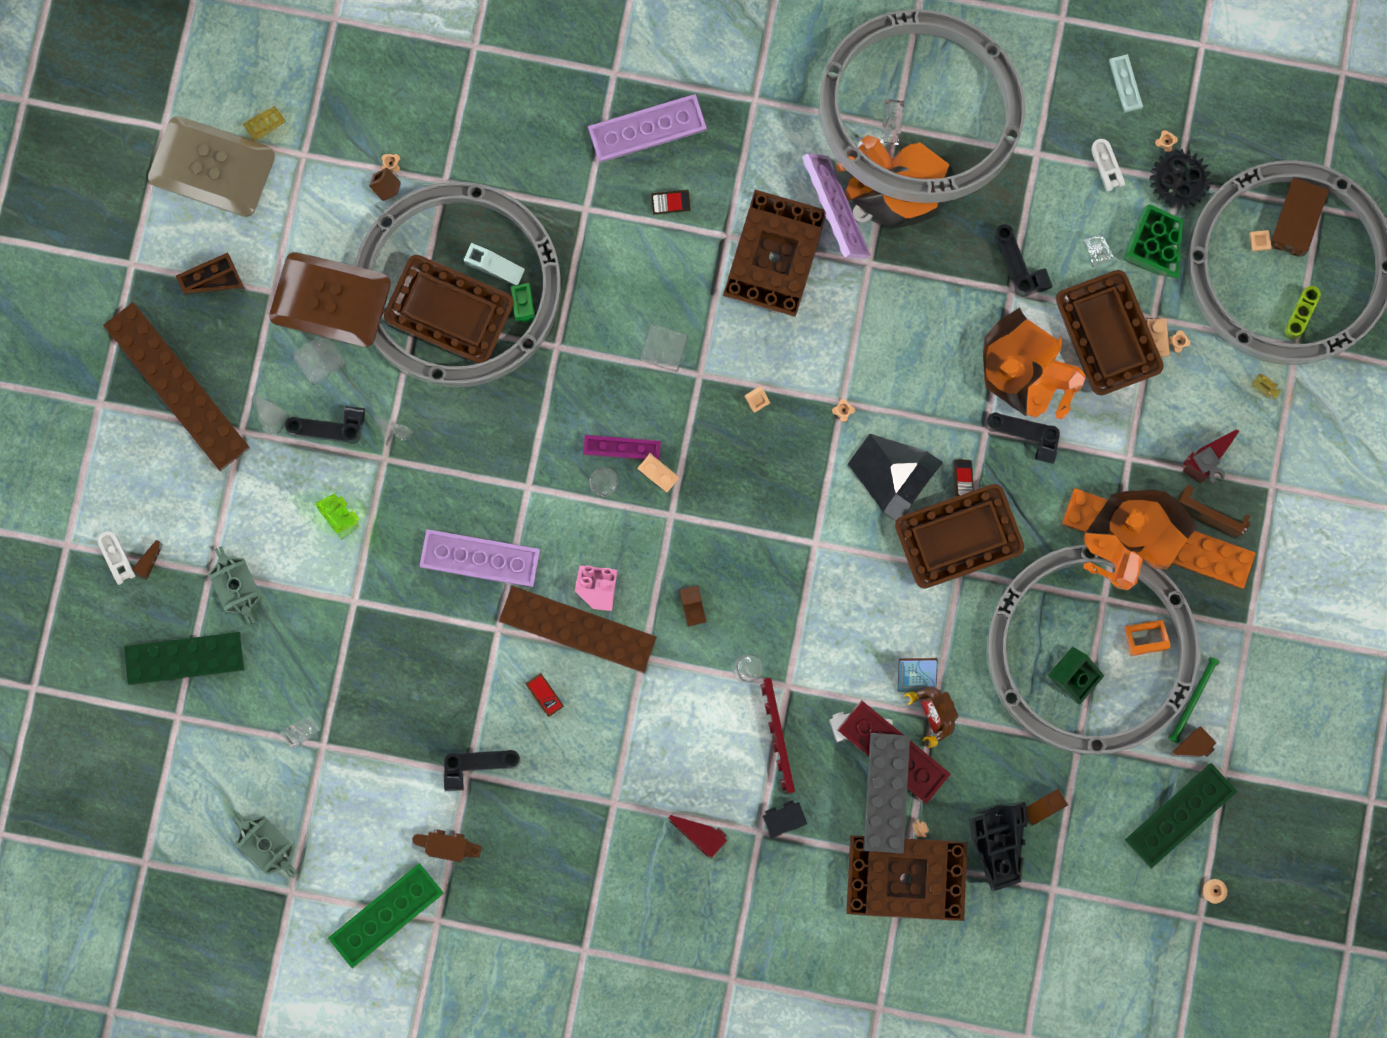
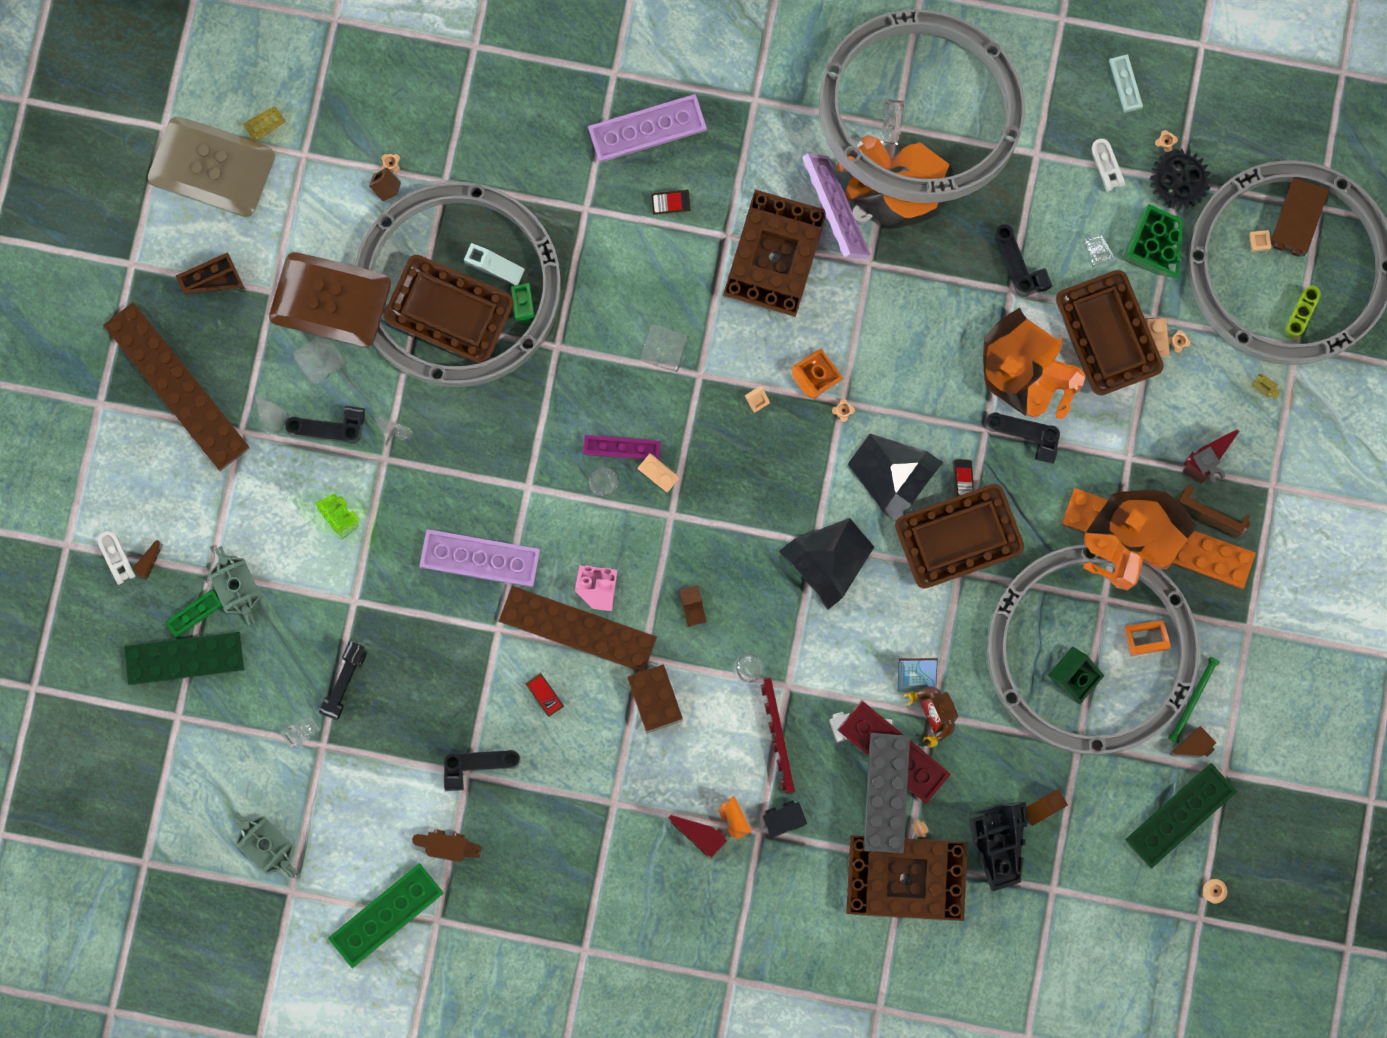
(194, 613): none -> green tile
(354, 656): none -> black piece
(655, 698): none -> reddish brown brick
(737, 822): none -> orange slope
(816, 374): none -> orange slope
(829, 559): none -> black wedge

